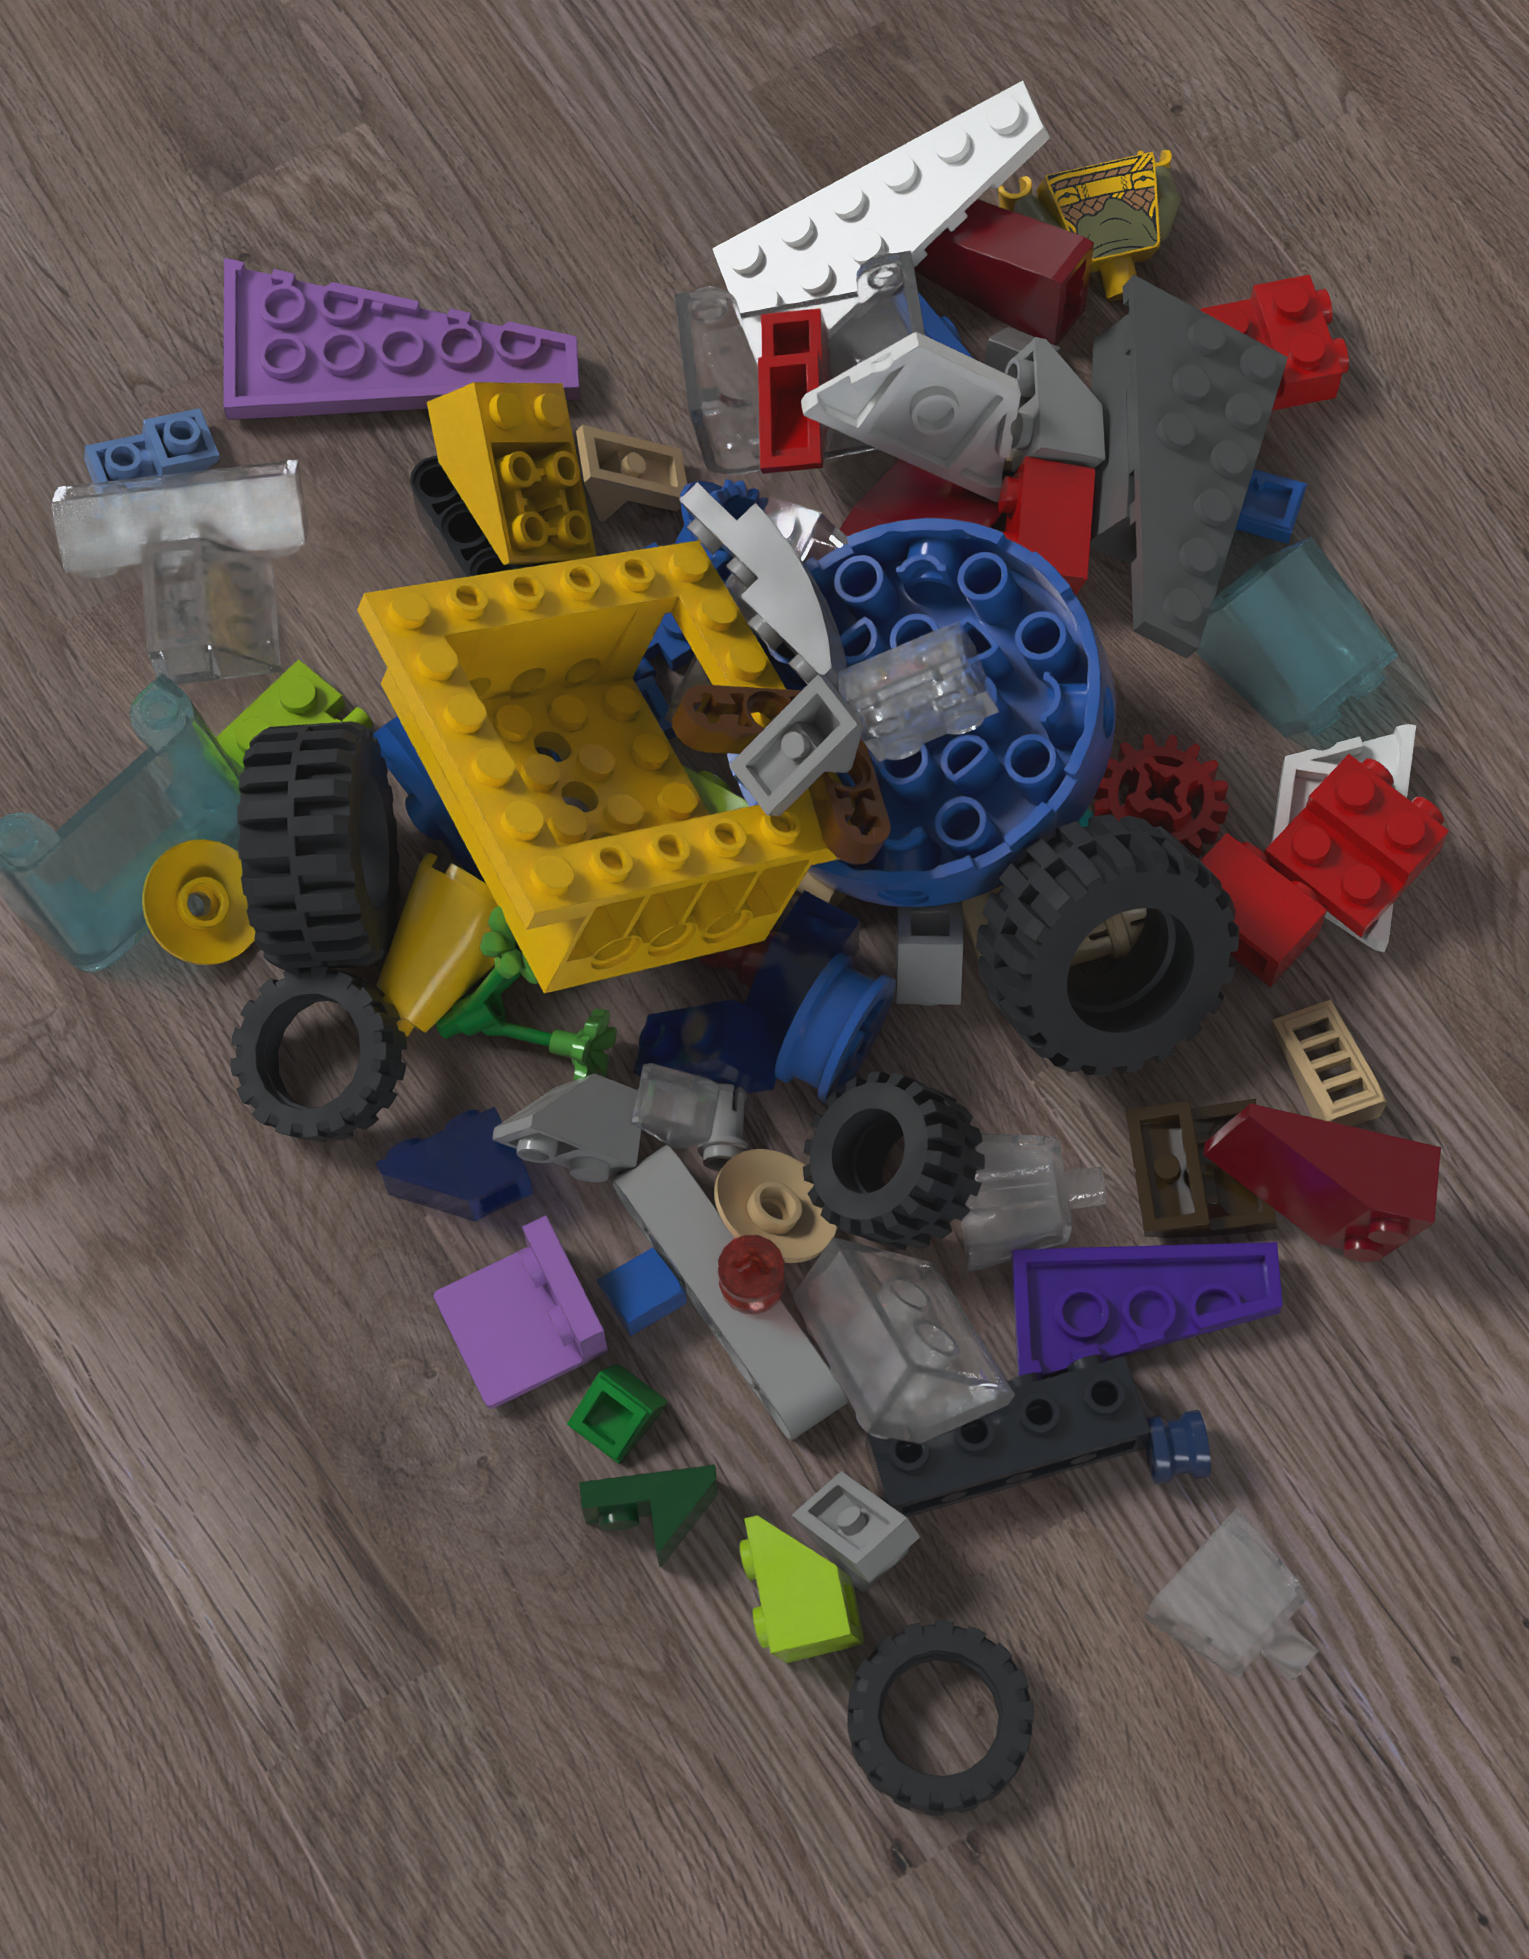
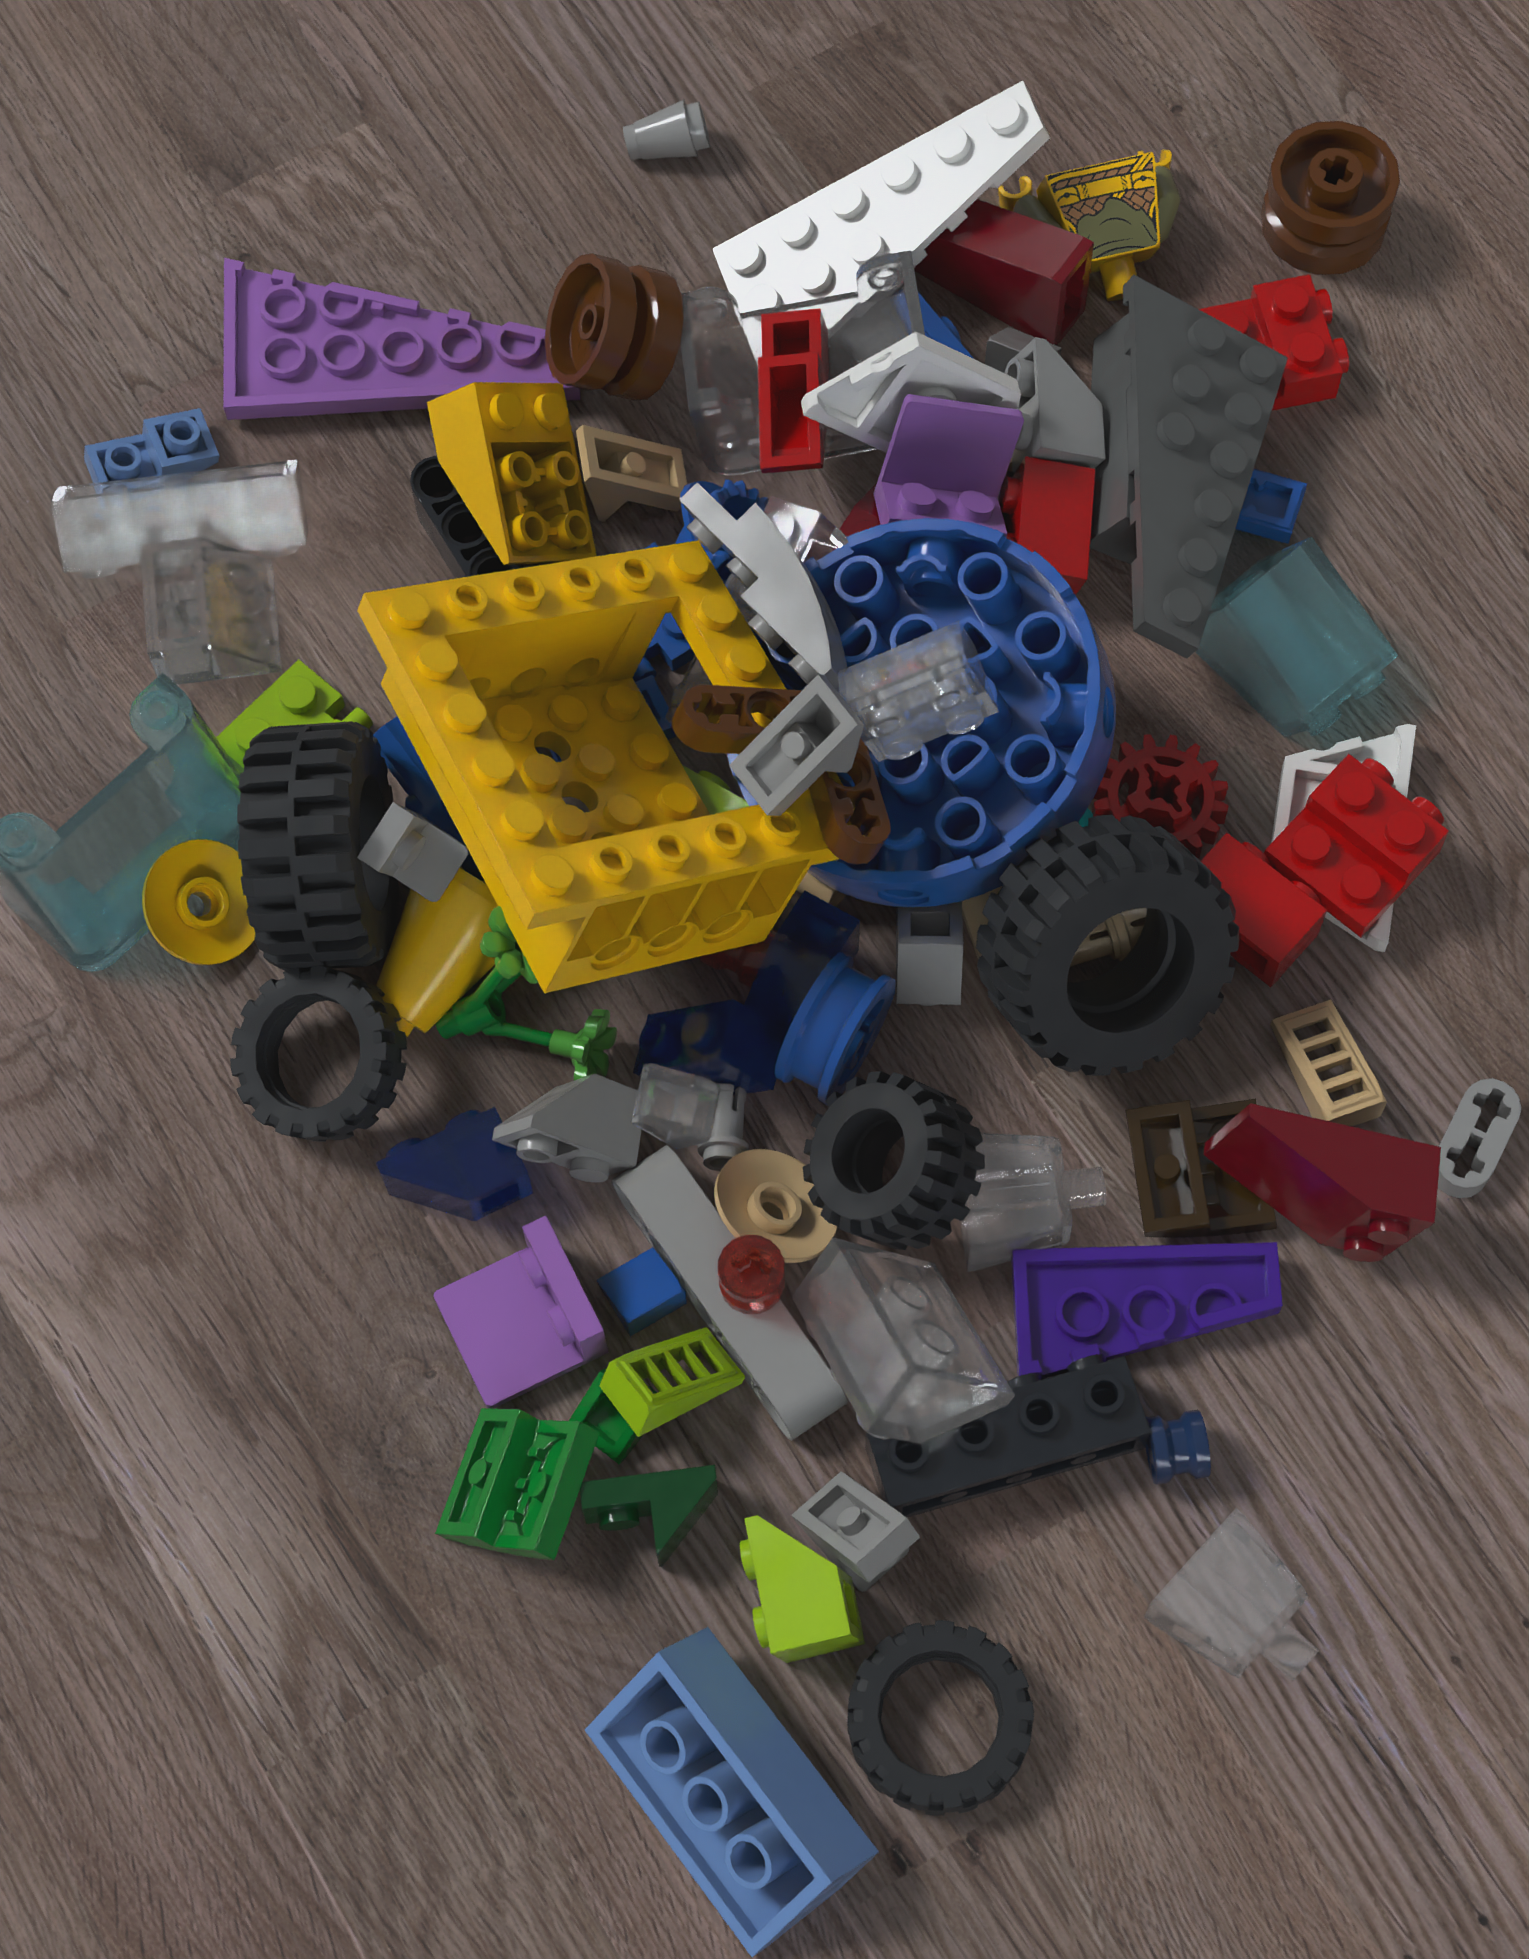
(414, 852): none -> light grey slope
(517, 1483): none -> green slope
(614, 327): none -> reddish brown wheel
(644, 1409): none -> lime slope
(668, 133): none -> light grey cone
(729, 1790): none -> medium blue slope
(947, 462): none -> medium lavender bracket
(1329, 197): none -> reddish brown wheel
(1488, 1144): none -> light grey beam

